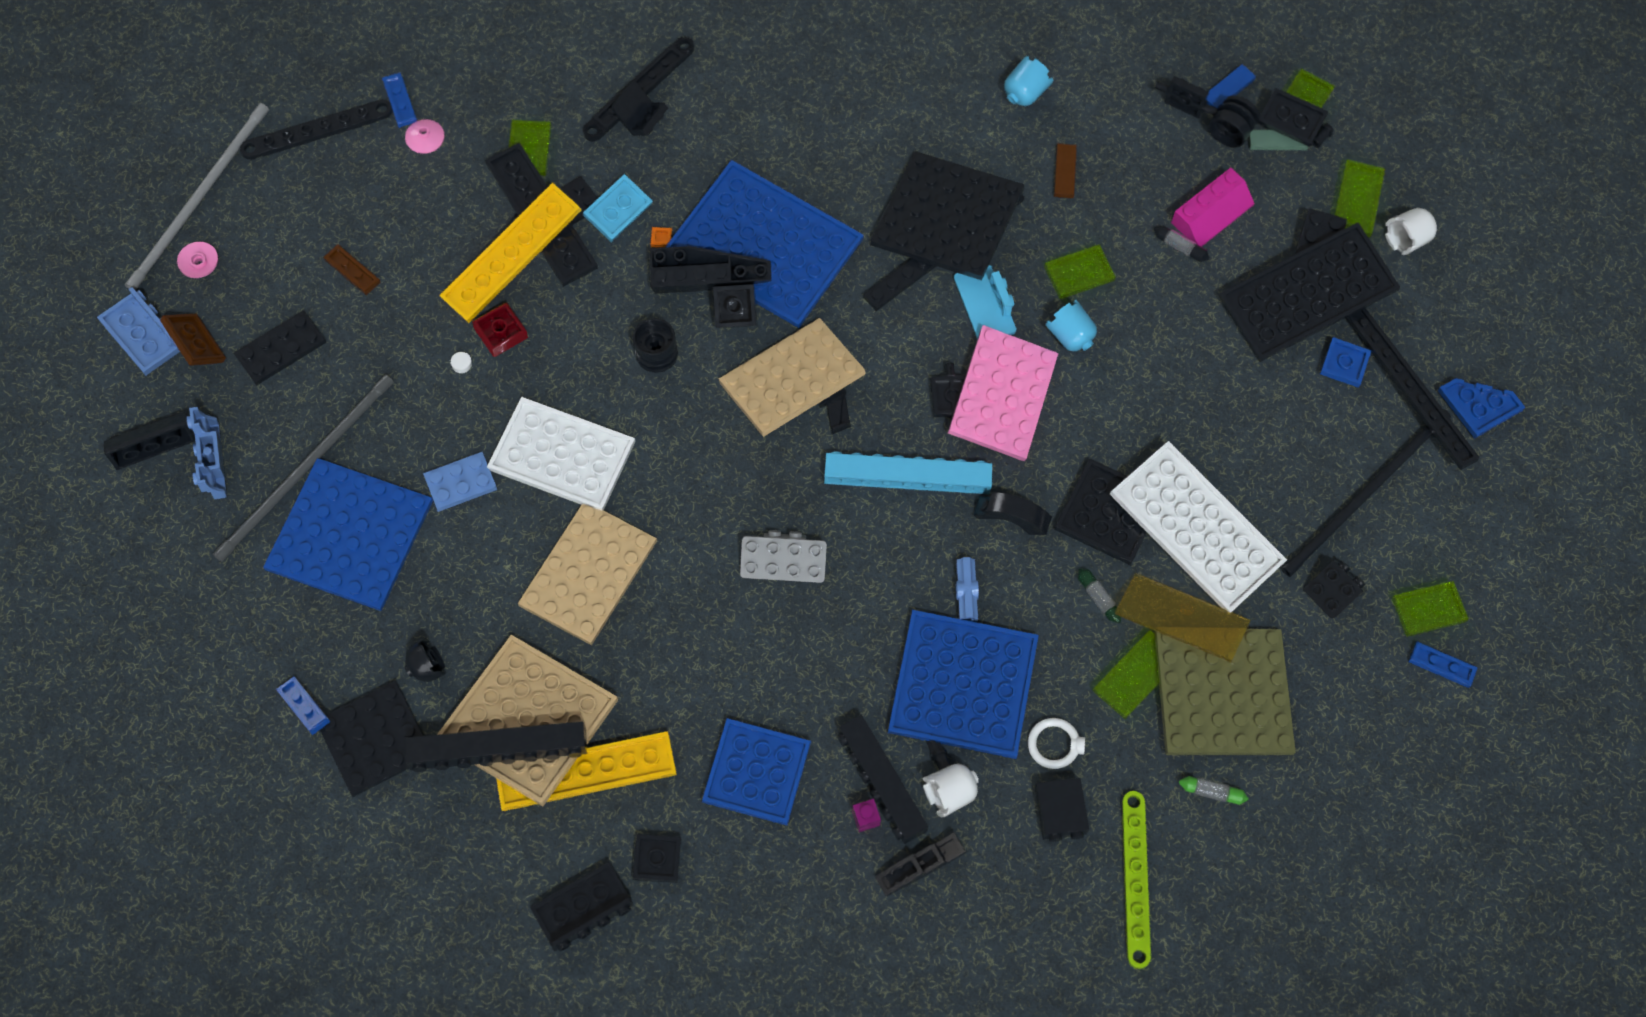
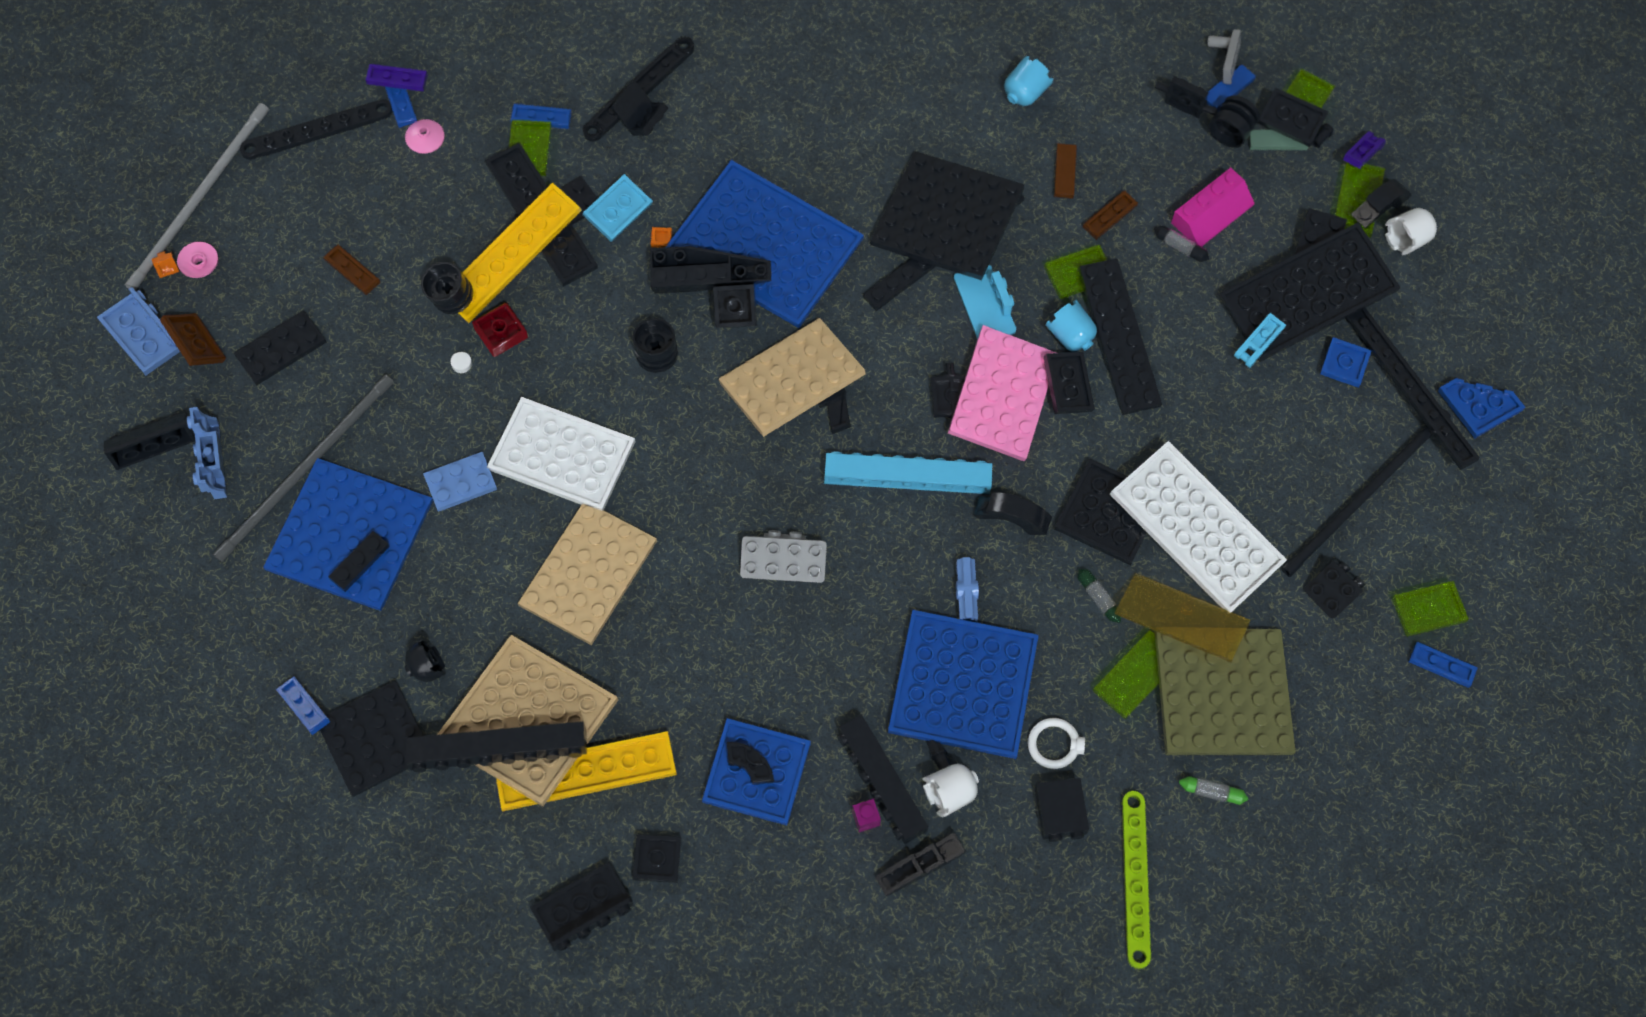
(165, 264): none -> orange tile
(358, 561): none -> black plate
(396, 77): none -> dark purple plate
(447, 288): none -> black wheel
(557, 116): none -> blue tile
(750, 761): none -> black tile
(1069, 382): none -> black plate
(1110, 215): none -> reddish brown tile
(1120, 336): none -> black plate
(1233, 45): none -> light grey piece
(1260, 339): none -> medium azure plate
(1364, 150): none -> dark purple plate
(1386, 196): none -> black arch

